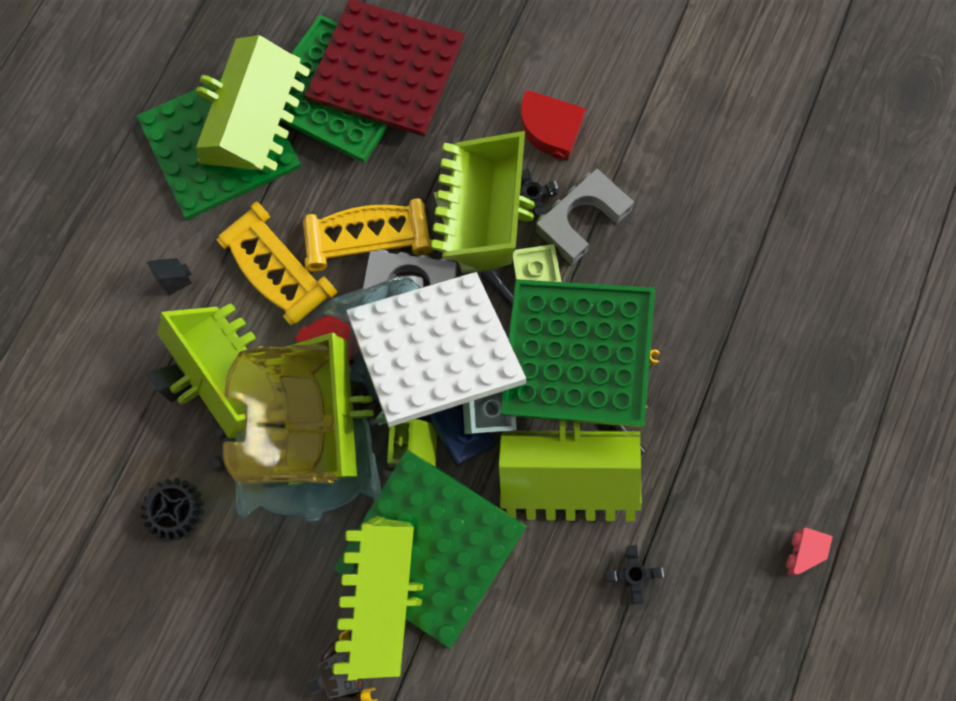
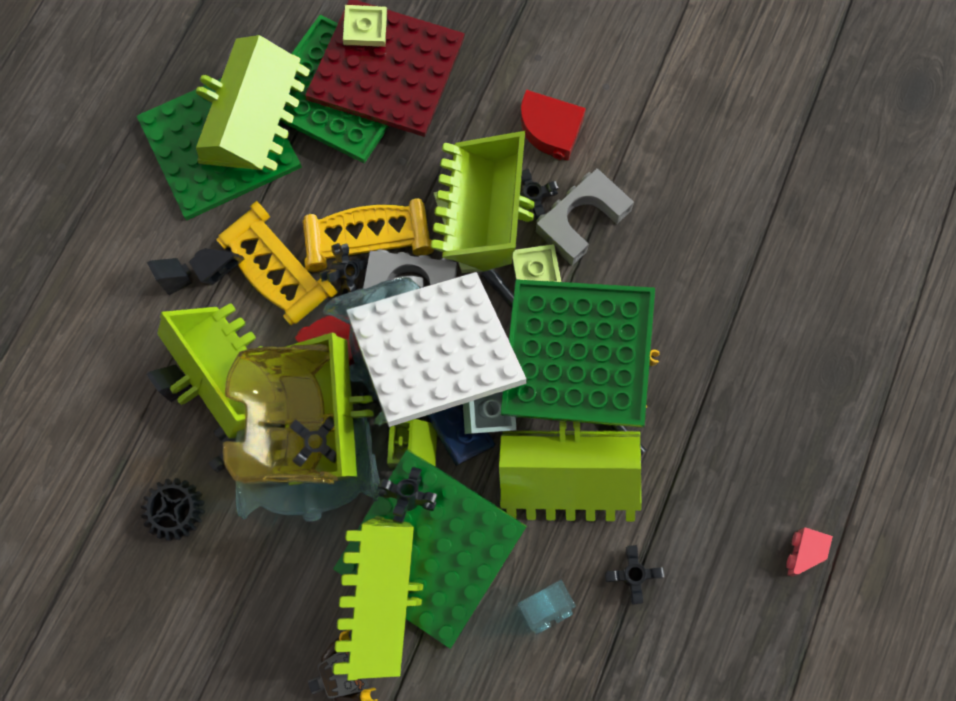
(213, 264): none -> black slope
(306, 451): none -> black pin
(343, 268): none -> black pin
(365, 25): none -> yellowish green plate
(404, 487): none -> black pin
(546, 606): none -> clear light blue brick

